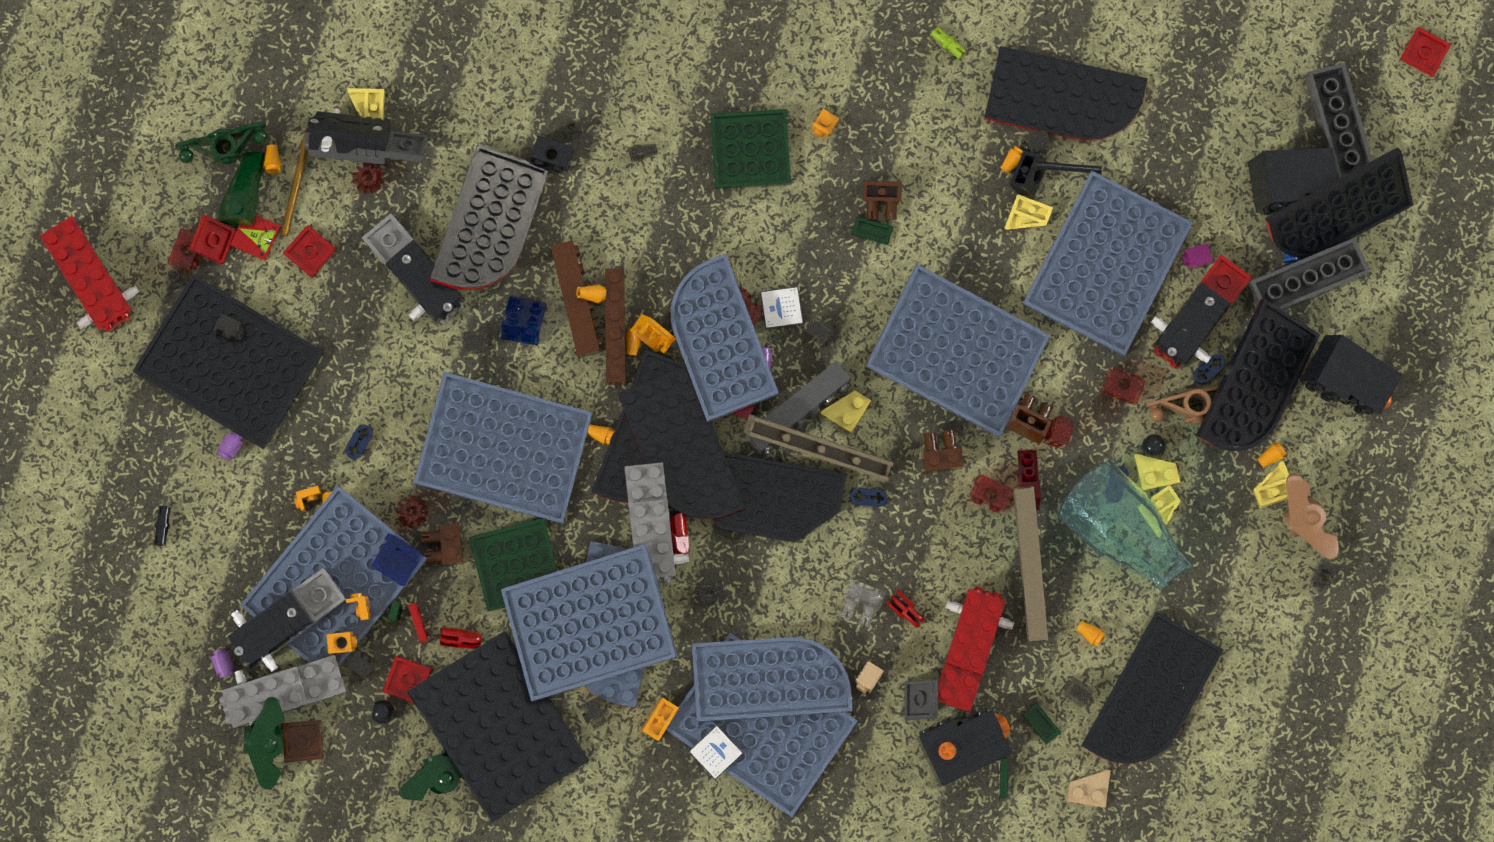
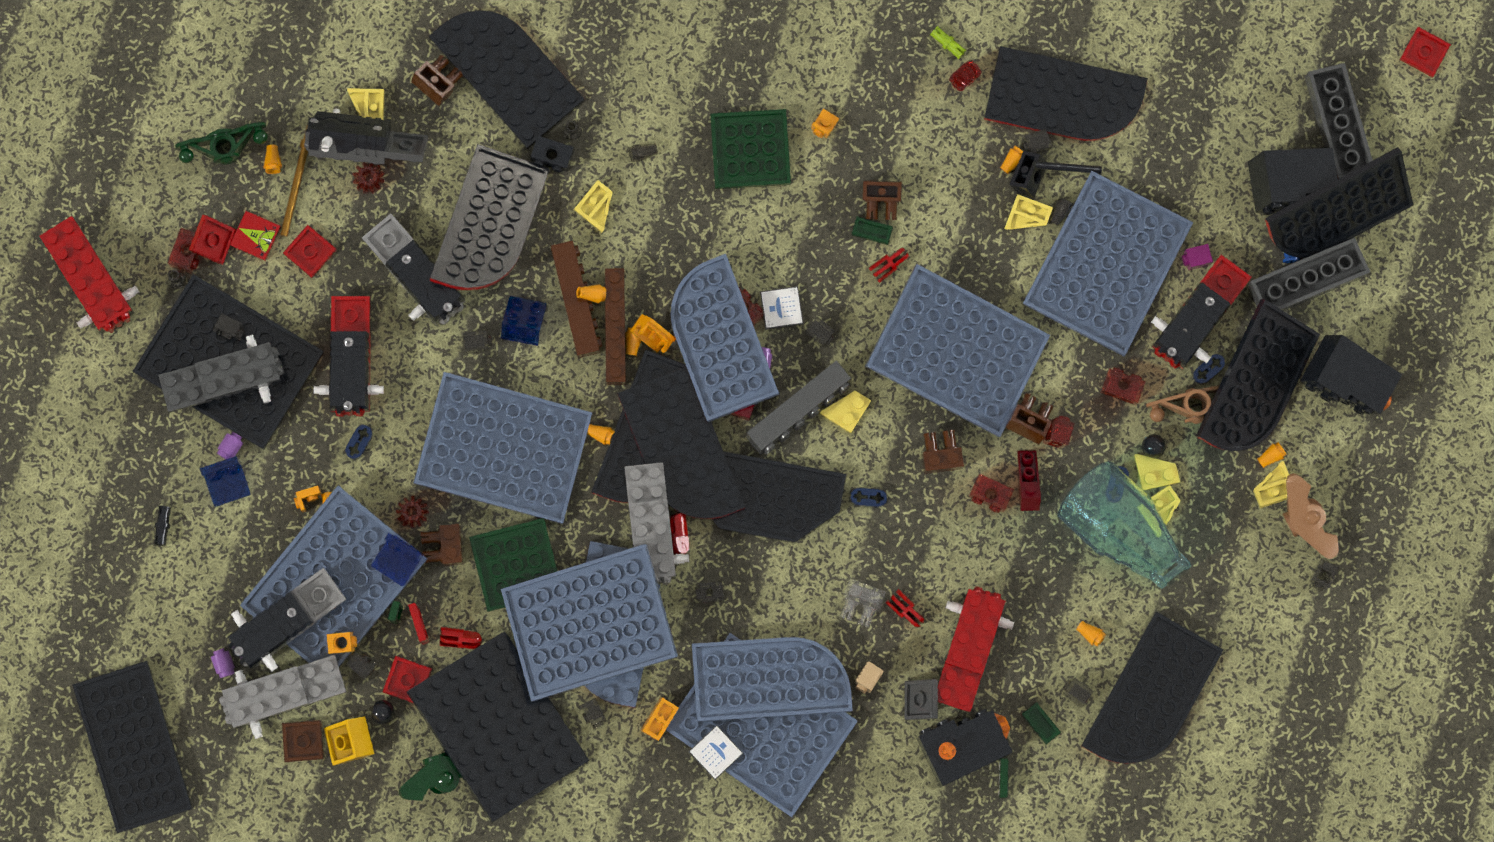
(132, 747): none -> black plate
(224, 377): none -> dark grey piece
(226, 481): none -> clear blue bracket
(242, 194): dark green wedge -> none
(265, 742): dark green piece -> none
(348, 740): none -> yellow slope
(350, 357): none -> piece
(362, 608): light orange bracket -> none
(434, 83): none -> reddish brown brick
(508, 72): none -> black plate
(595, 205): none -> light yellow wing
(818, 447): dark tan tile -> none
(890, 263): none -> red arm
(965, 75): none -> clear red gear
(1030, 563): dark tan tile -> none
(1060, 210): none -> clear smoke cone
(1090, 790): tan wing -> none

